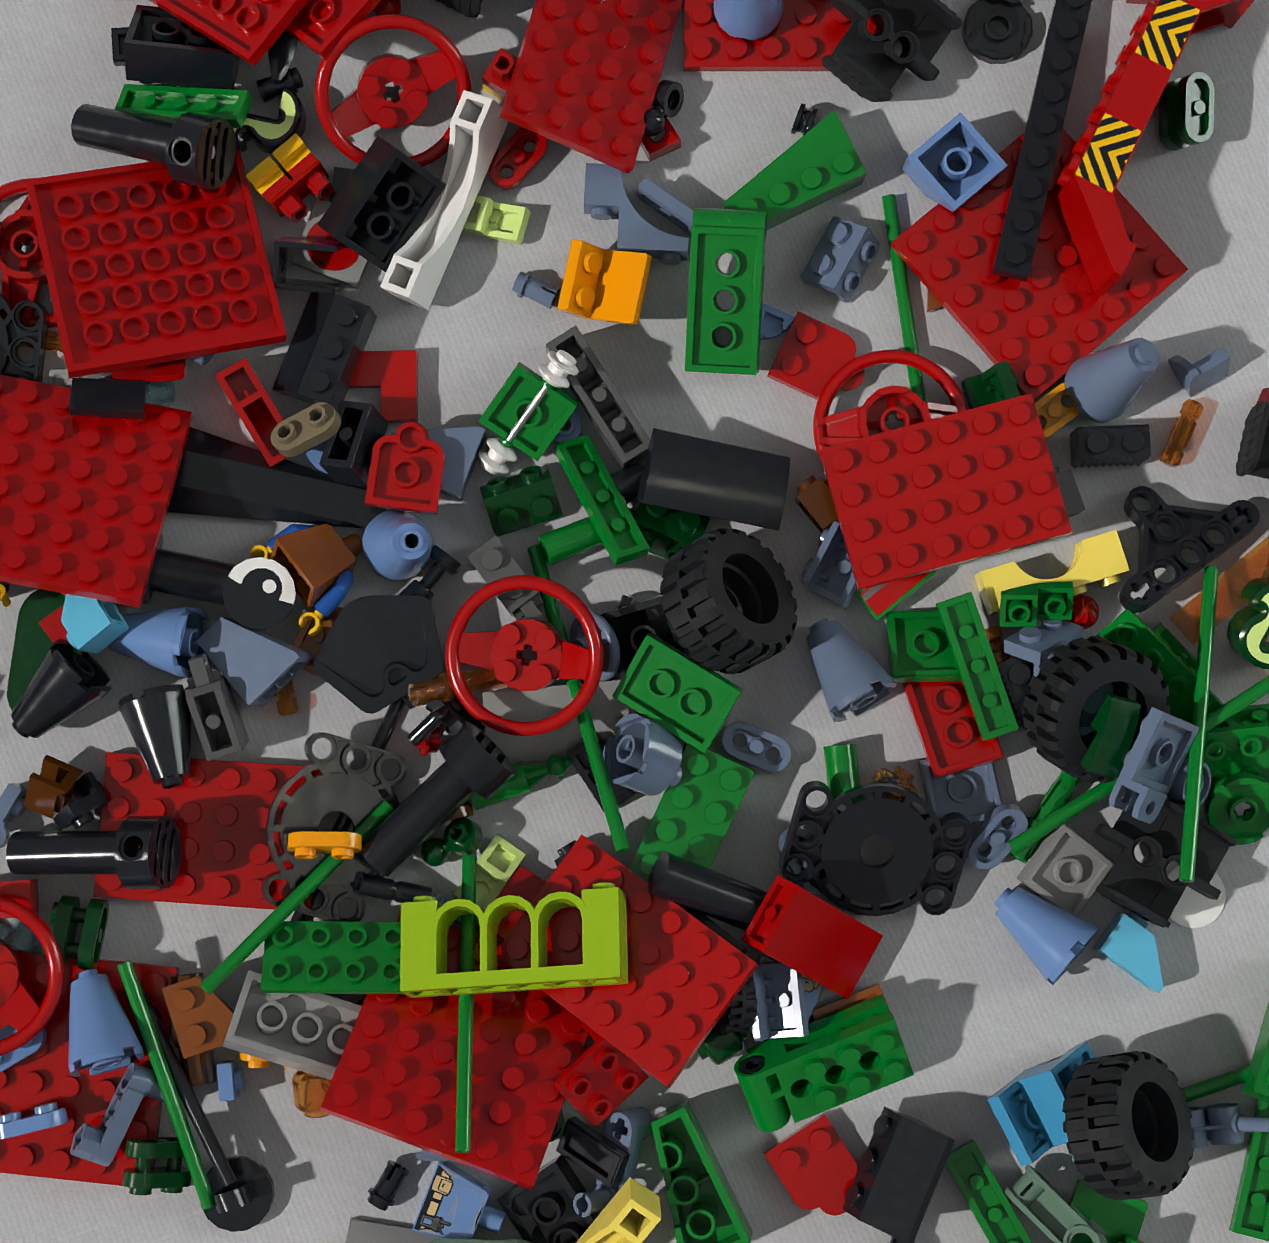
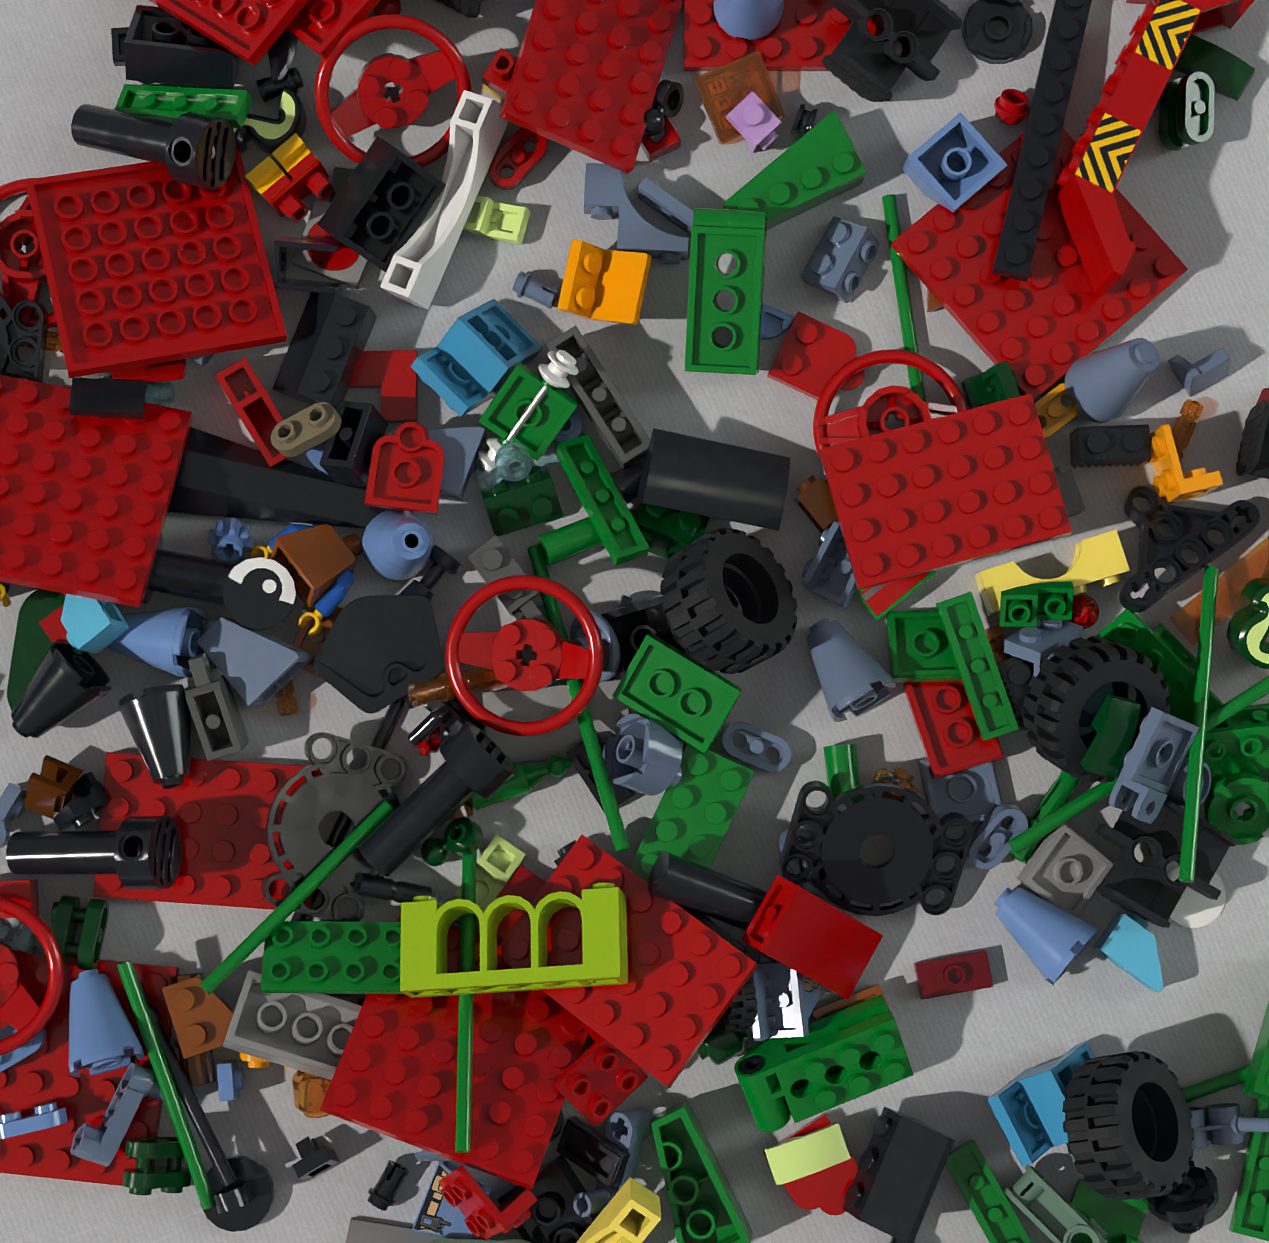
(230, 540): none -> medium blue gear
(310, 843): light orange plate -> none
(314, 1159): none -> black tile
(476, 357): none -> dark azure bracket
(480, 1212): none -> red bracket
(503, 458): none -> clear light blue plate
(729, 85): none -> clear orange tile
(754, 122): none -> lavender bracket
(807, 1154): none -> yellowish green slope
(953, 974): none -> dark red plate
(1011, 107): none -> red plate
(1169, 478): none -> light orange bracket
(1189, 1201): none -> black tile
(1226, 70): none -> dark green slope

